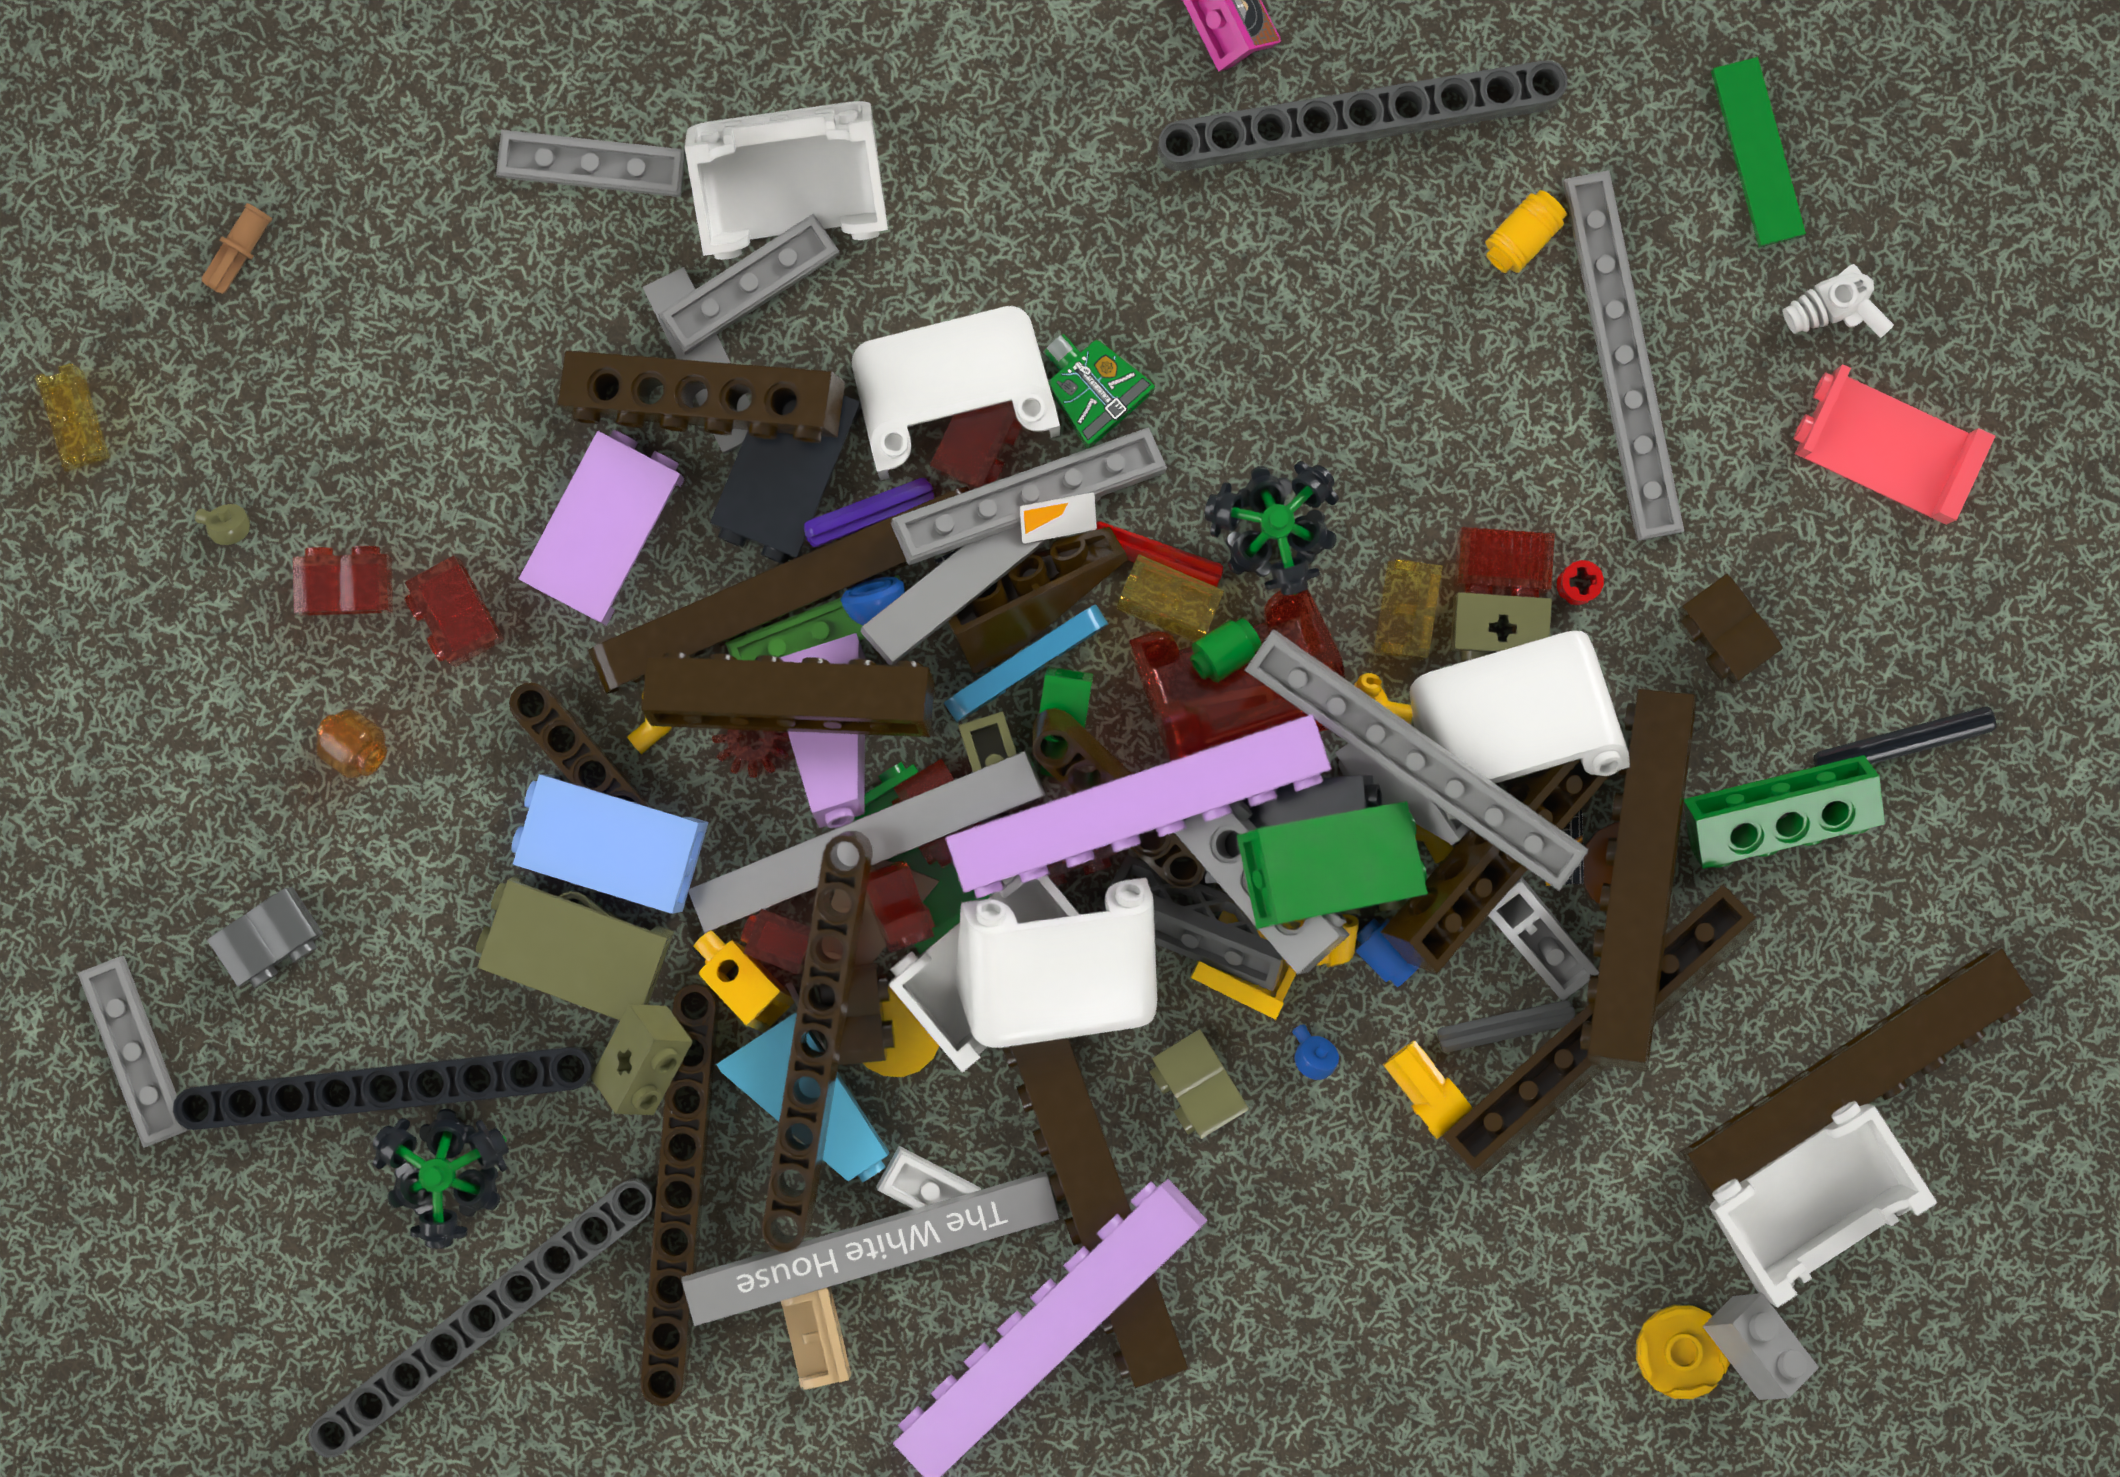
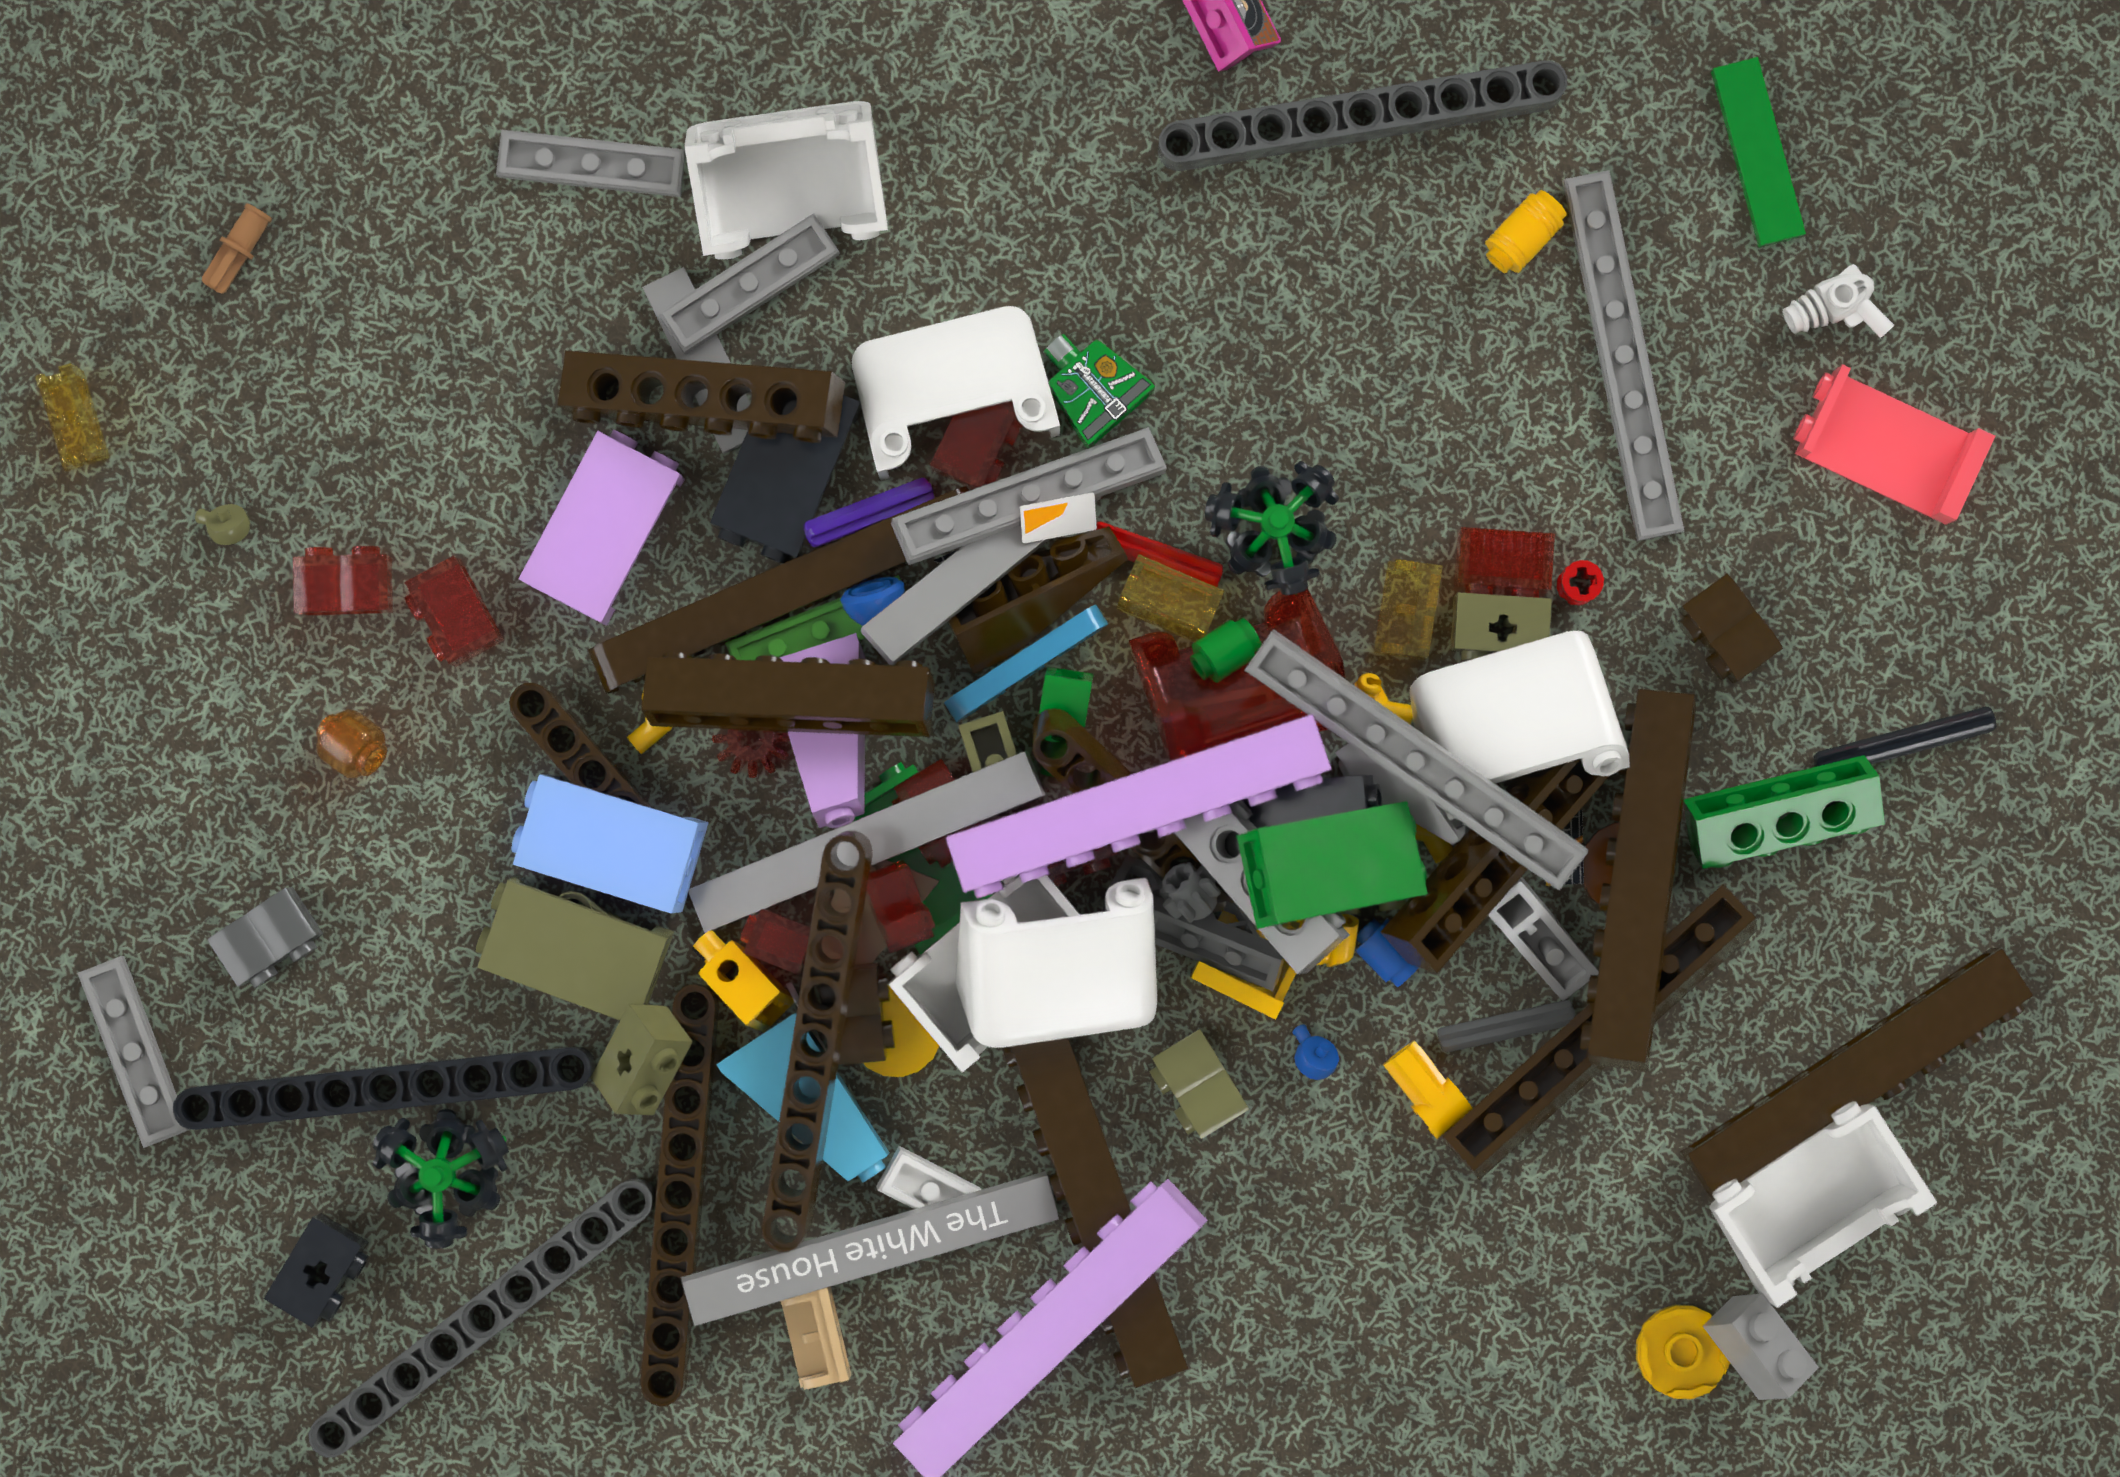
(295, 1284): none -> black brick
(1189, 892): none -> dark grey gear

